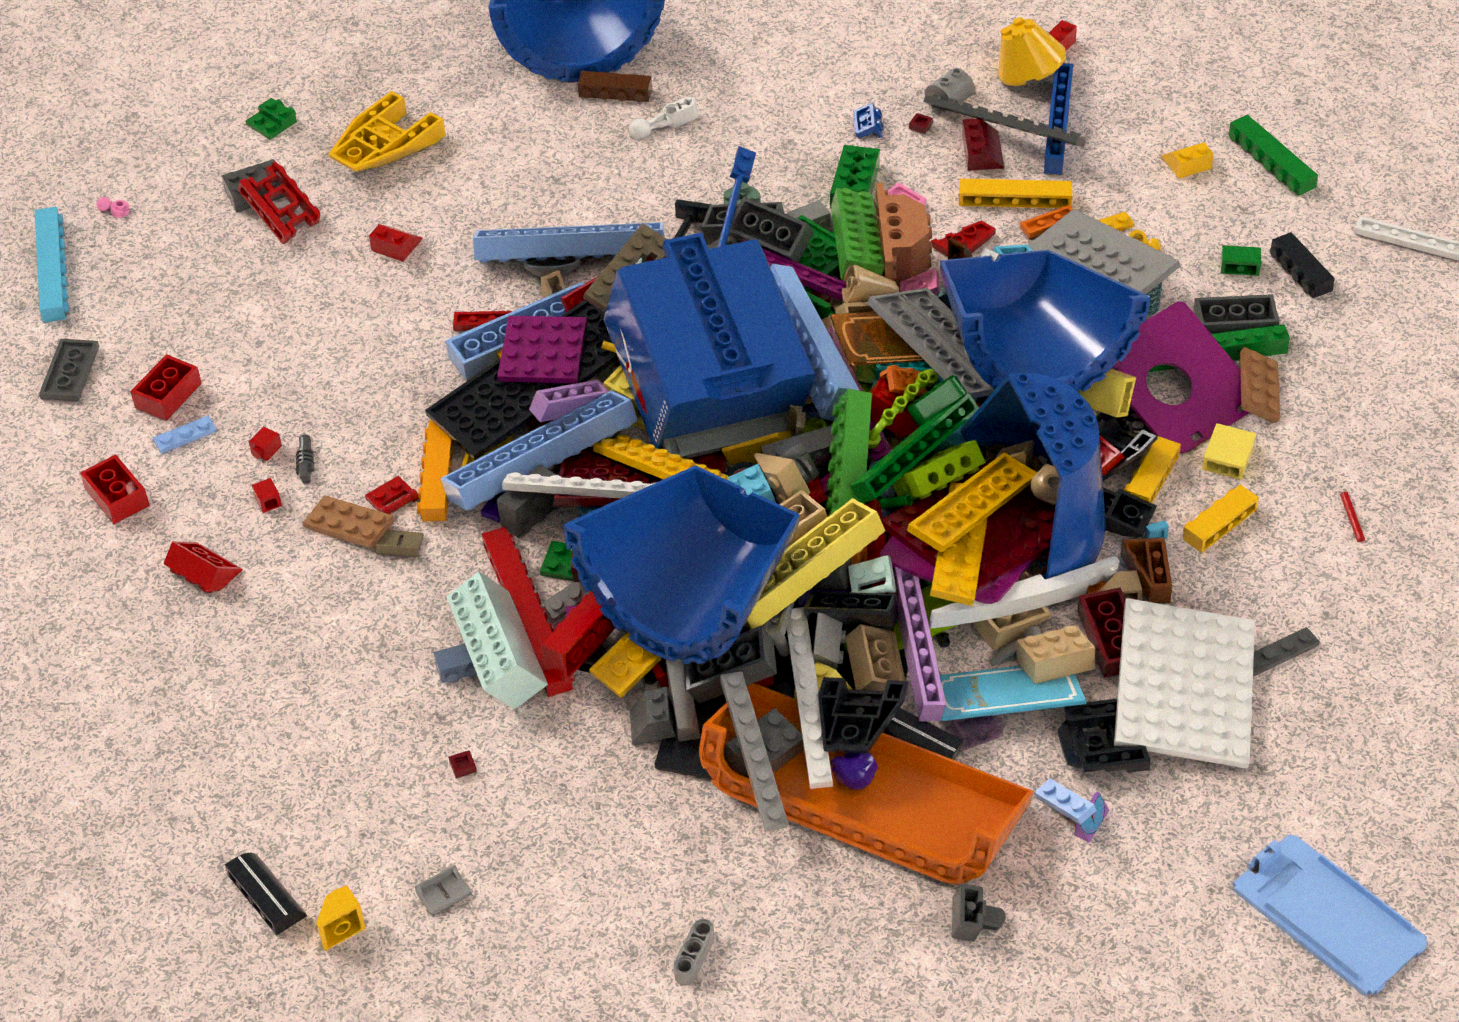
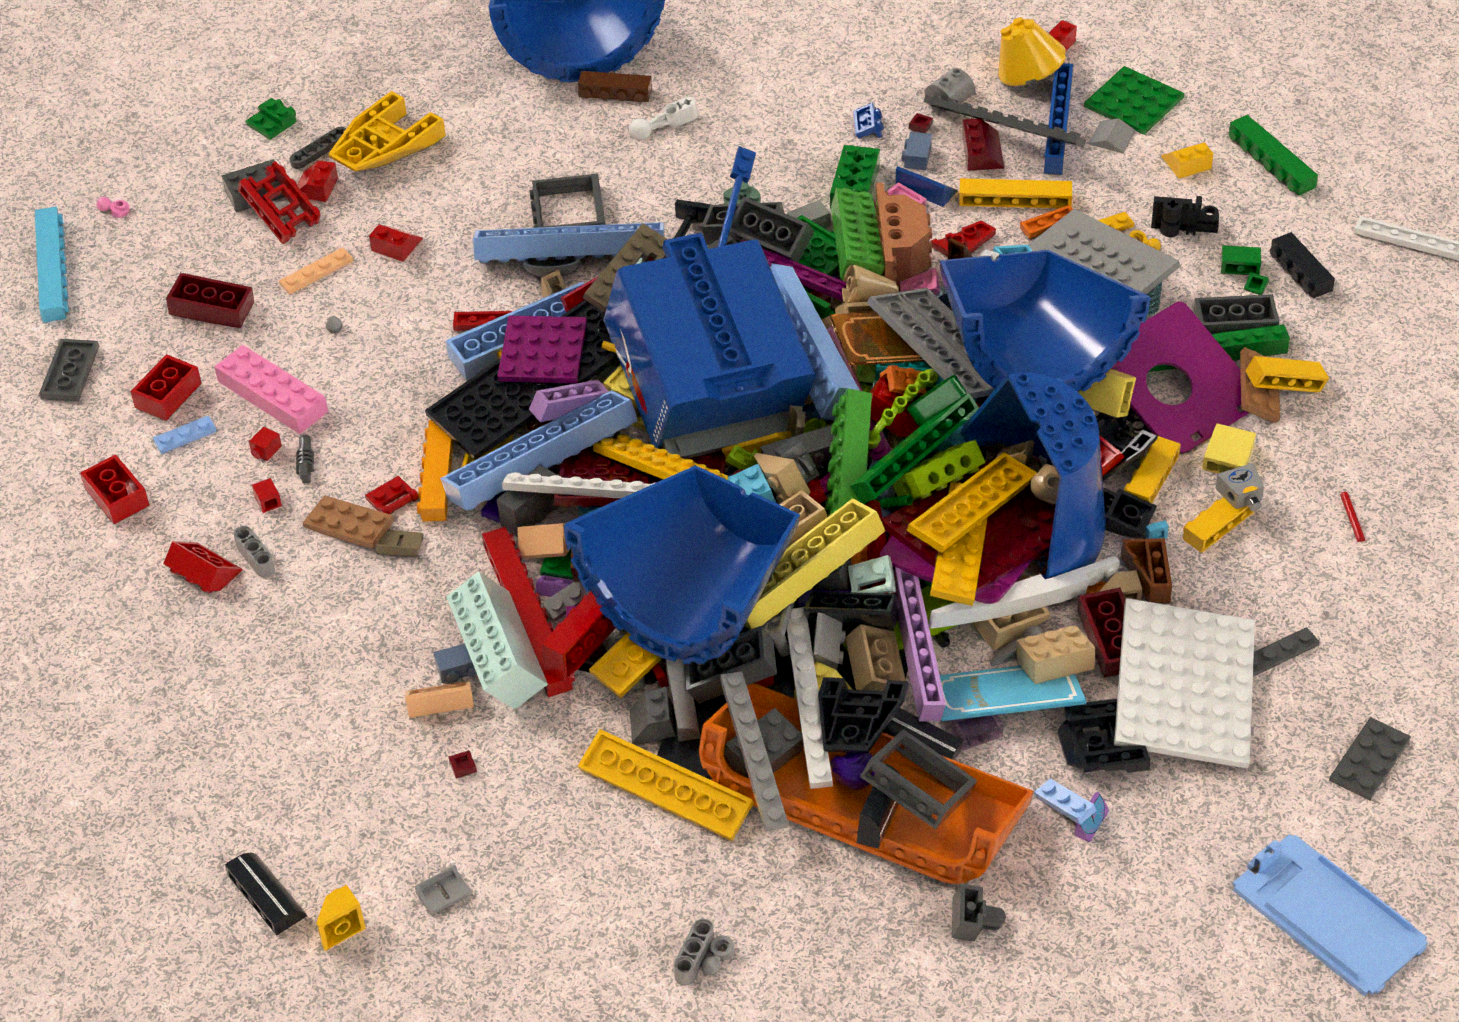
(210, 300): none -> dark red brick
(254, 551): none -> light grey beam
(271, 389): none -> bright pink brick
(302, 157): none -> dark grey beam
(316, 270): none -> light nougat plate
(319, 180): none -> red slope
(334, 324): none -> light grey hinge
(439, 699): none -> light nougat slope
(542, 541): none -> light nougat slope
(551, 585): none -> medium lavender slope
(567, 185): none -> dark grey window
(666, 784): none -> yellow plate
(711, 964): none -> light grey plate
(741, 458): none -> lime plate
(875, 817): none -> black brick
(908, 794): none -> dark grey window
(917, 150): none -> sand blue brick
(928, 188): none -> blue slope
(1112, 135): none -> light grey slope
(1134, 99): none -> green plate
(1181, 214): none -> black plate
(1241, 487): none -> light grey torso
(1256, 283): none -> green slope
(1287, 374): none -> yellow brick
(1370, 758): none -> dark grey plate

